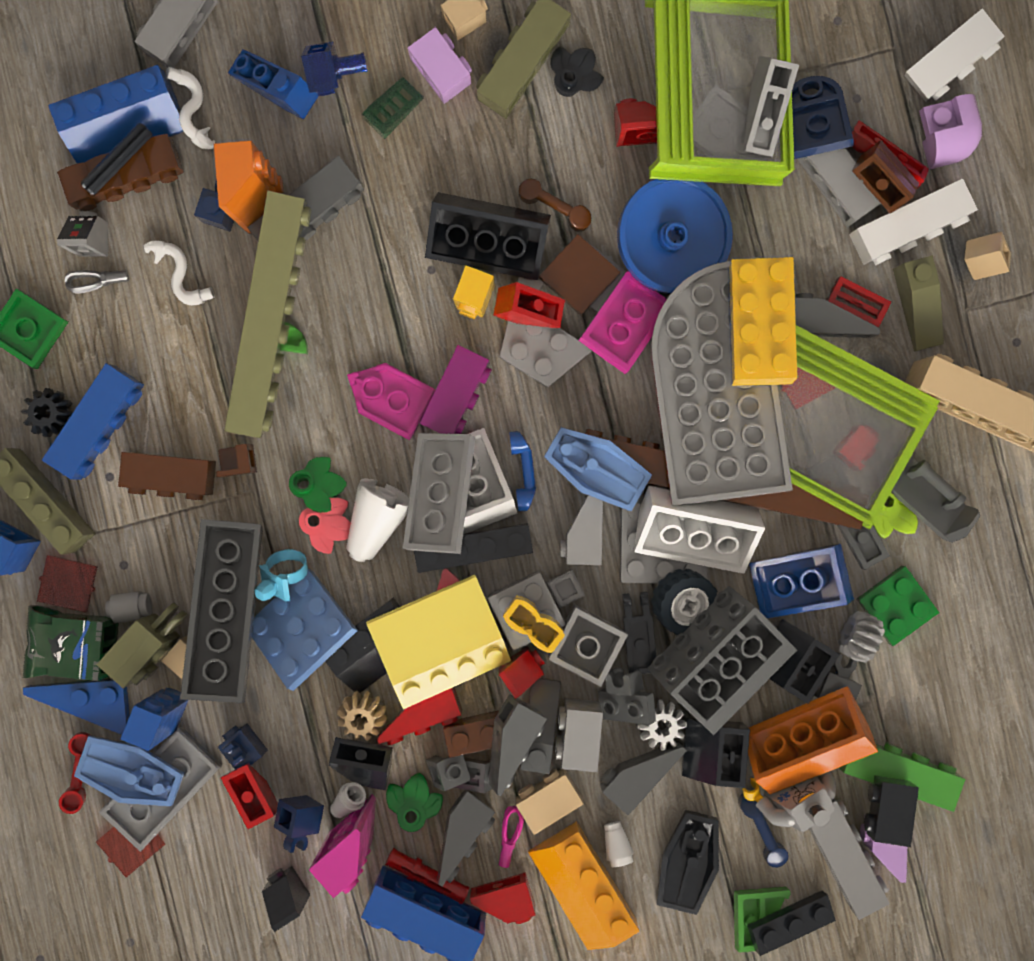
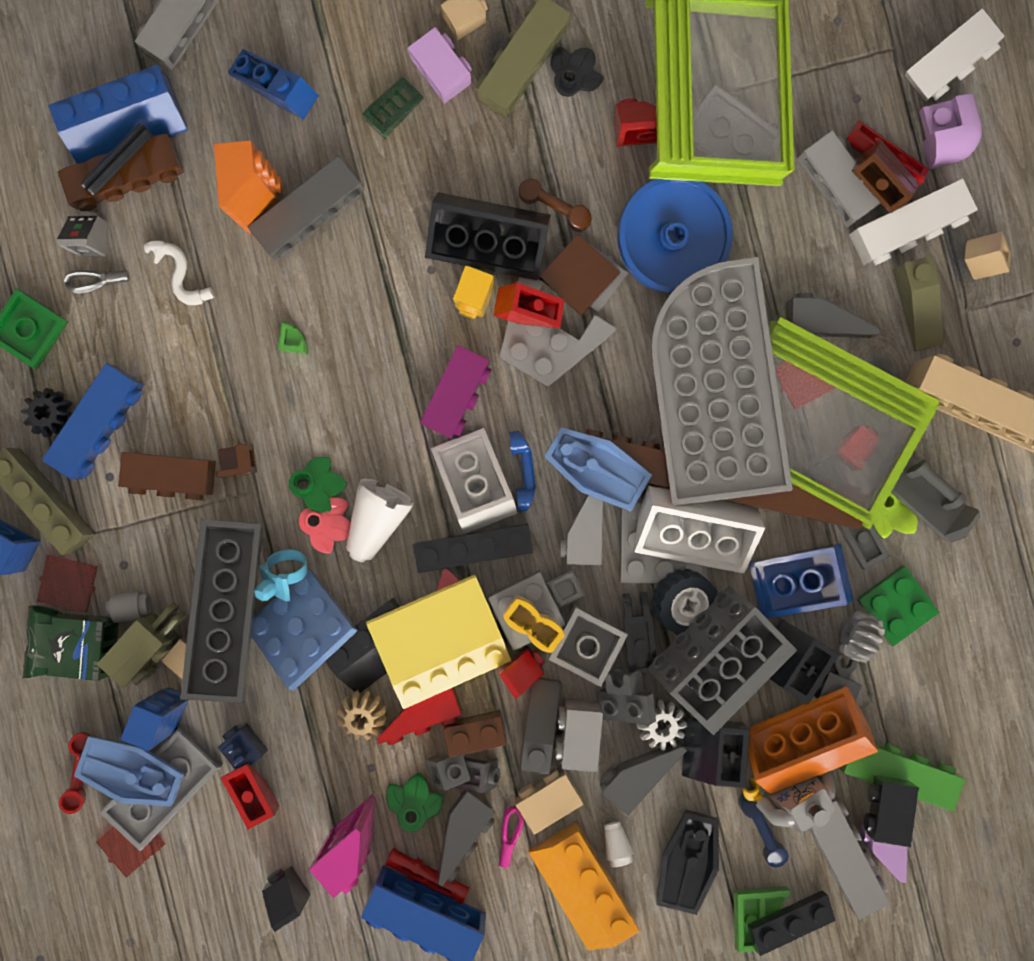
(94, 701): blue wing -> none
(185, 78): white animal -> none
(210, 212): dark blue brick -> none
(266, 314): olive brick -> none
(297, 819): dark blue brick -> none
(325, 68): clear blue brick -> none
(349, 799): white cone -> none
(362, 762): black slope -> none
(391, 398): dark pink tile -> none
(439, 493): light grey plate -> none
(506, 899): red slope -> none
(513, 735): dark grey slope -> none
(624, 323): dark pink plate -> none
(762, 321): yellow brick -> none
(768, 104): light grey slope -> none
(819, 119): dark blue tile -> none
(855, 288): red tile -> none

